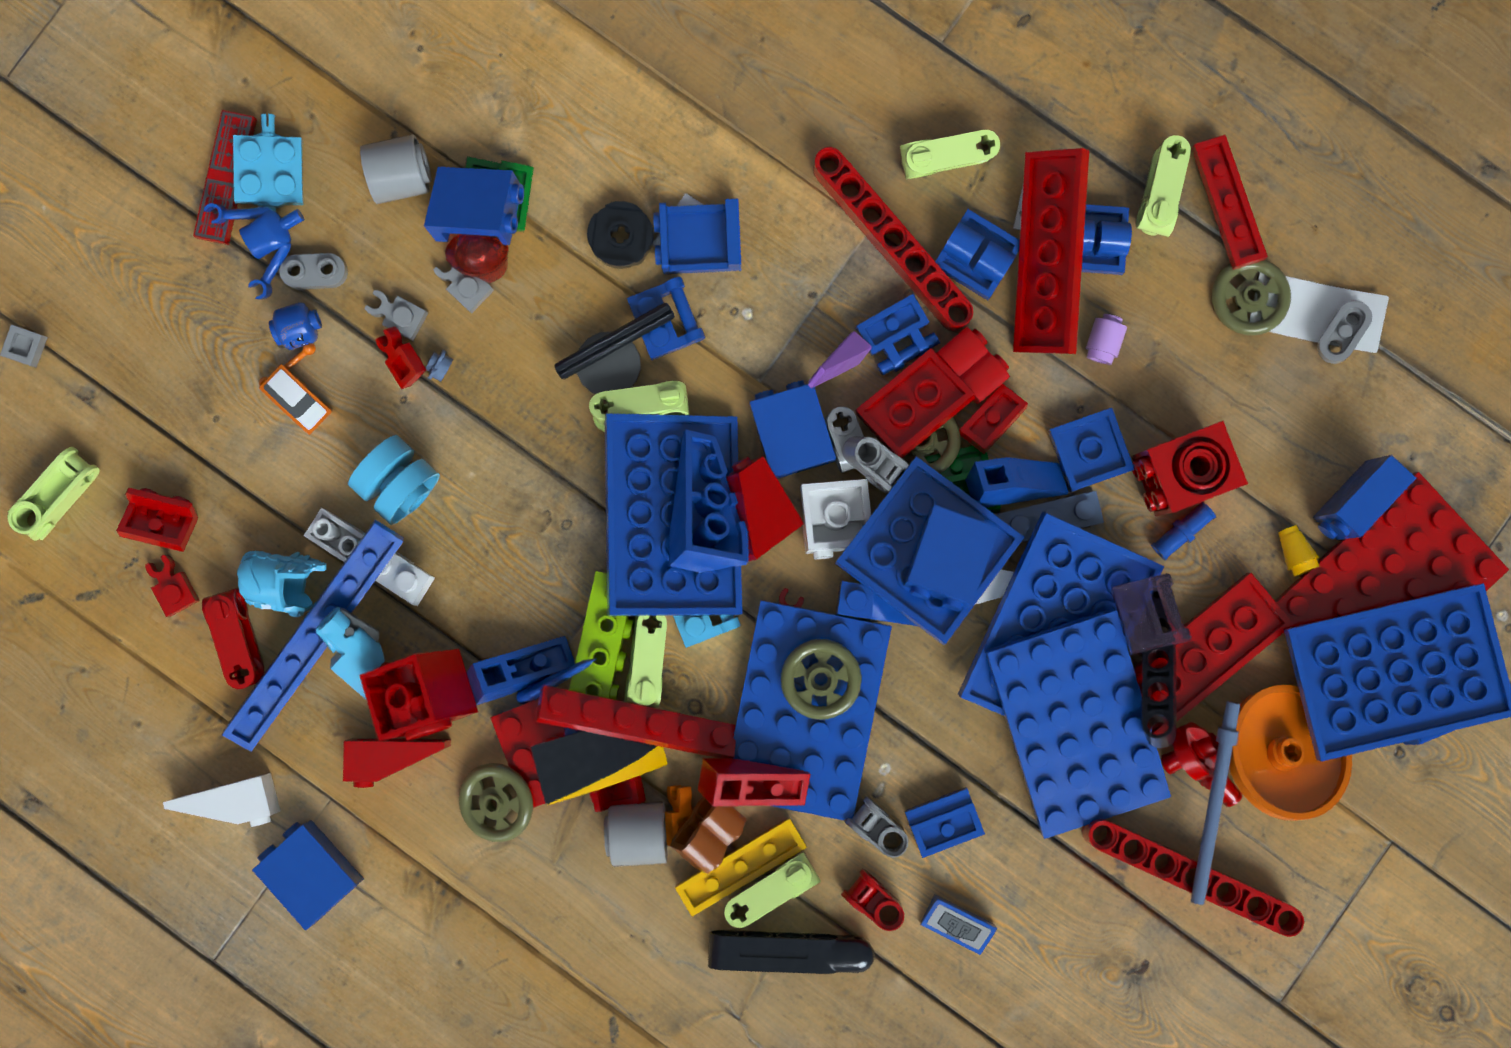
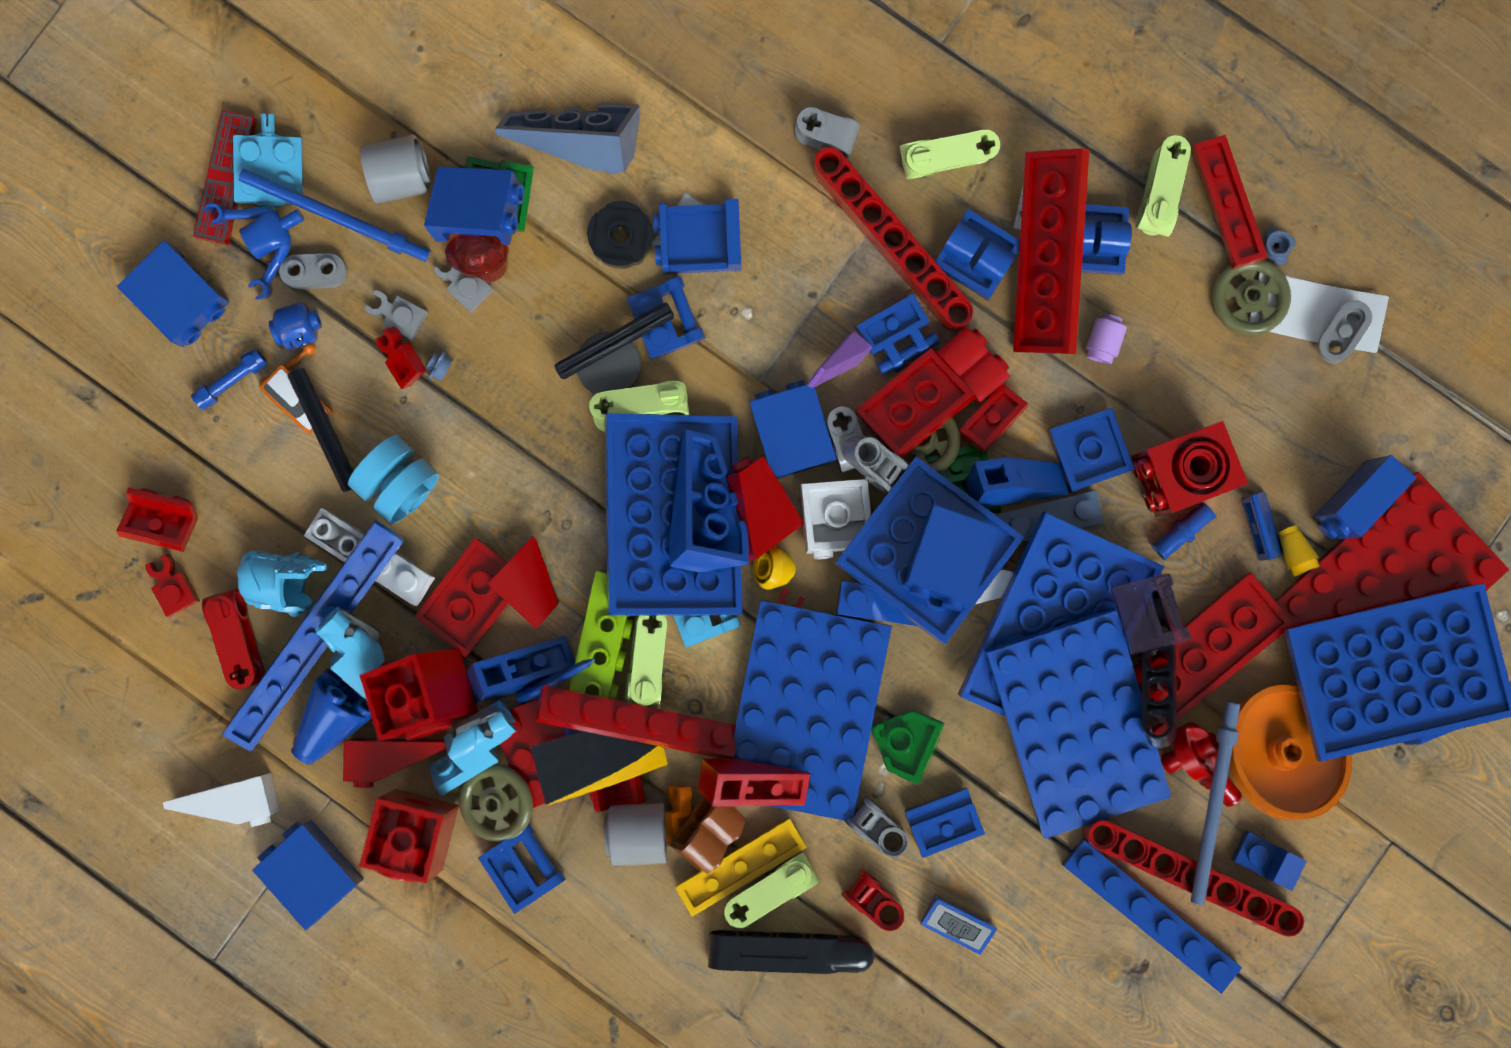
(23, 346): light grey plate -> none
(52, 494): yellowish green piece -> none
(173, 295): none -> blue panel
(206, 396): none -> blue bar
(321, 426): none -> black axle
(328, 718): none -> blue cone
(395, 241): none -> blue bar
(408, 836): none -> red brick
(463, 602): none -> red plate
(472, 747): none -> medium azure plate
(512, 874): none -> blue plate
(527, 584): none -> red slope
(591, 139): none -> sand blue wedge
(774, 568): none -> yellow cone
(802, 700): olive plate -> none
(827, 132): none -> light grey piece
(908, 743): none -> green plate
(1151, 916): none -> blue plate
(1262, 526): none -> blue slope
(1268, 860): none -> blue slope
(1285, 242): none -> sand blue plate

